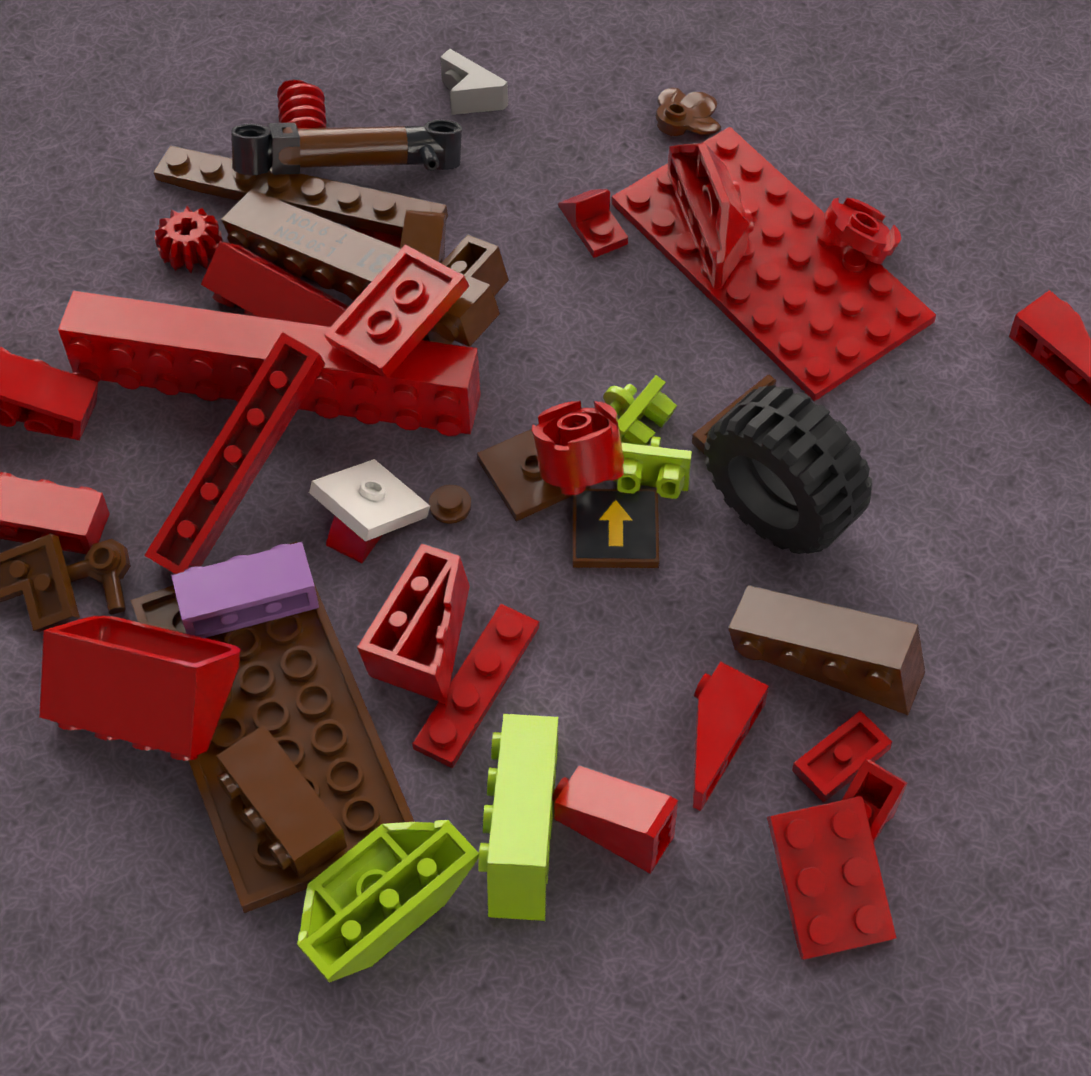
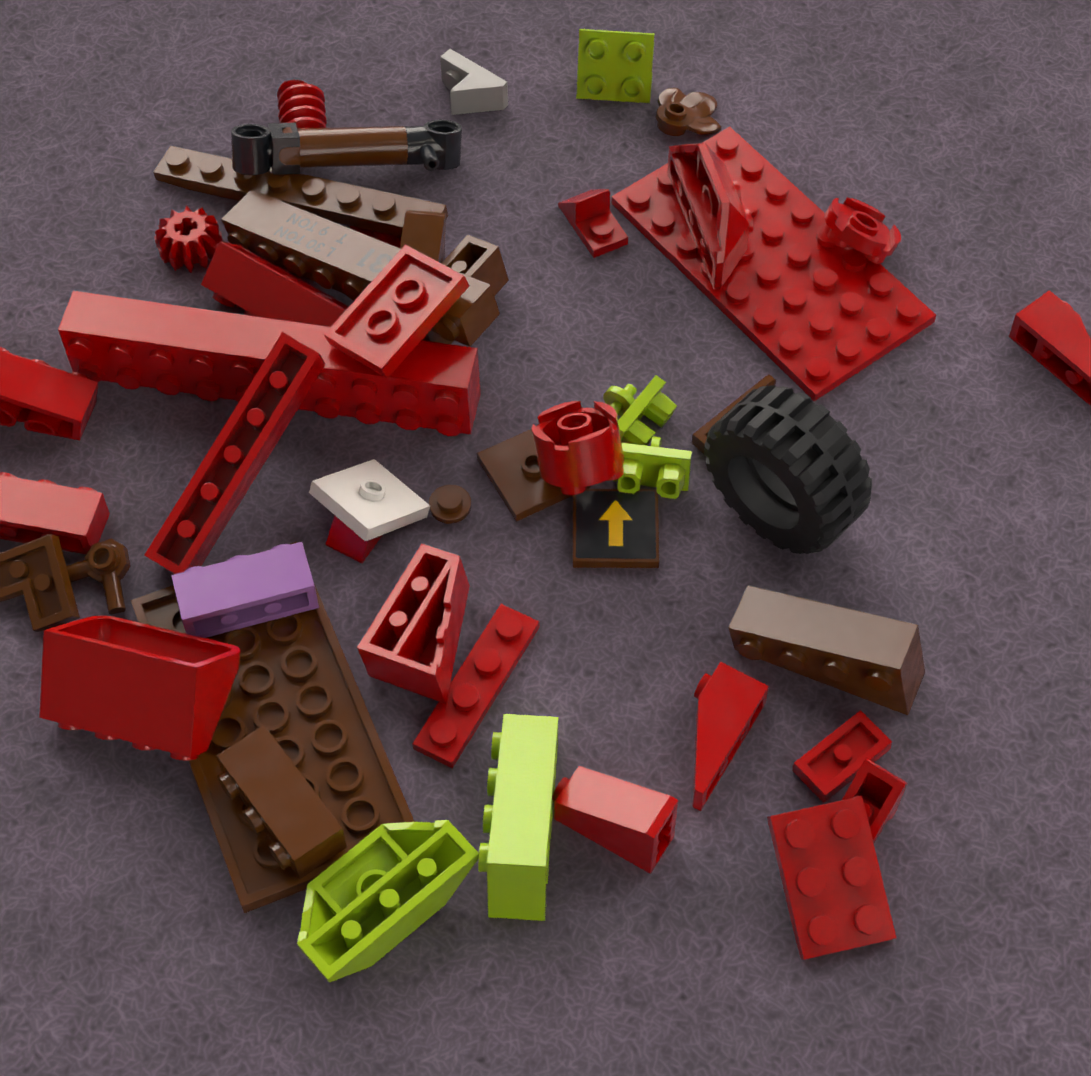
(615, 65): none -> lime hinge

